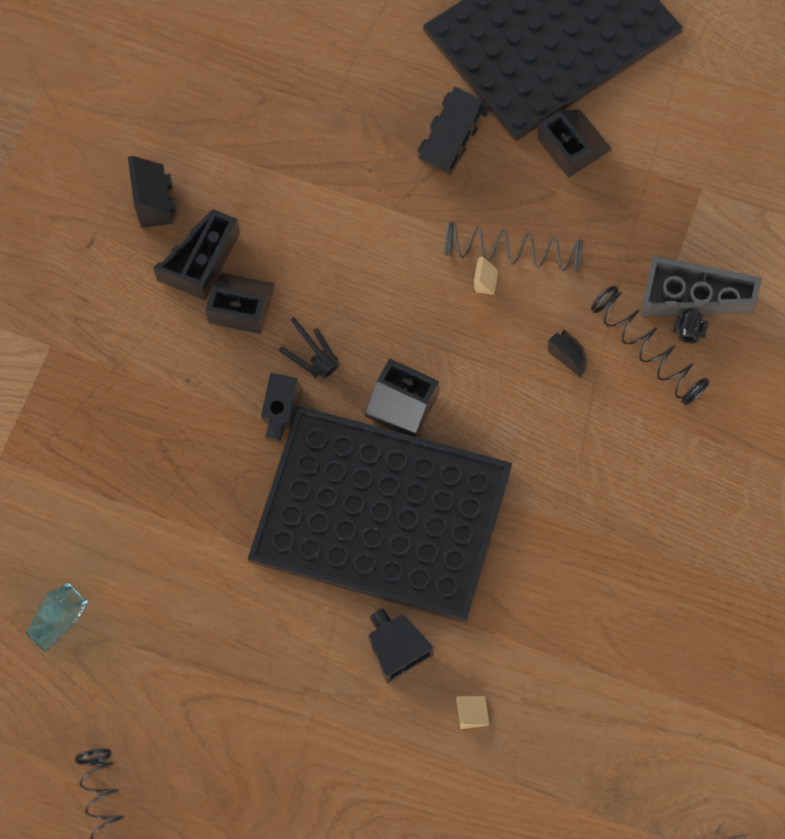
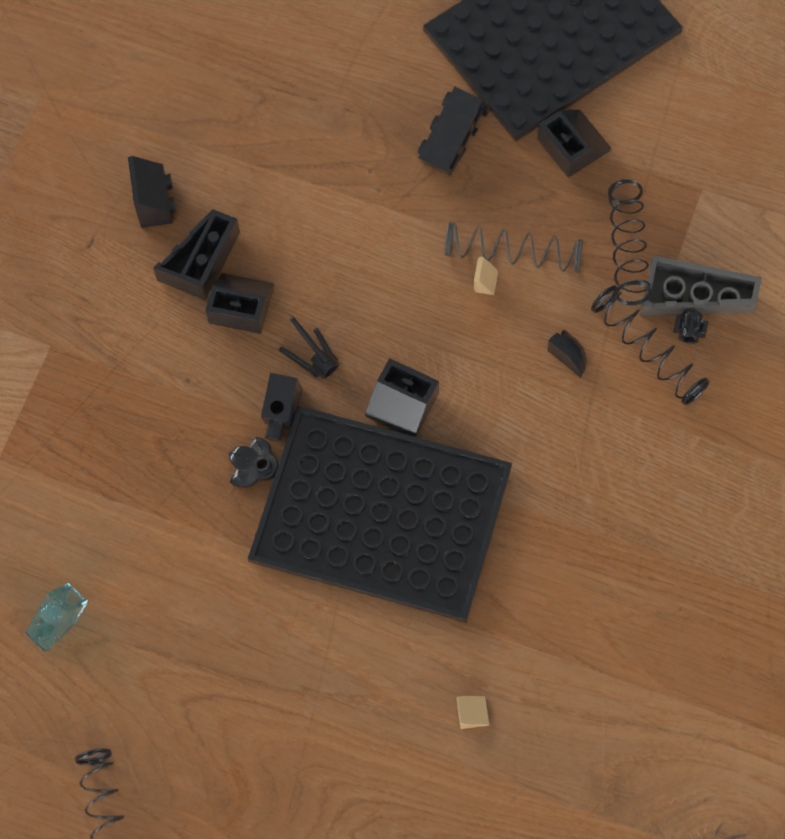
(250, 460): none -> black plate
(397, 644): black torso -> none
(634, 282): none -> black piece

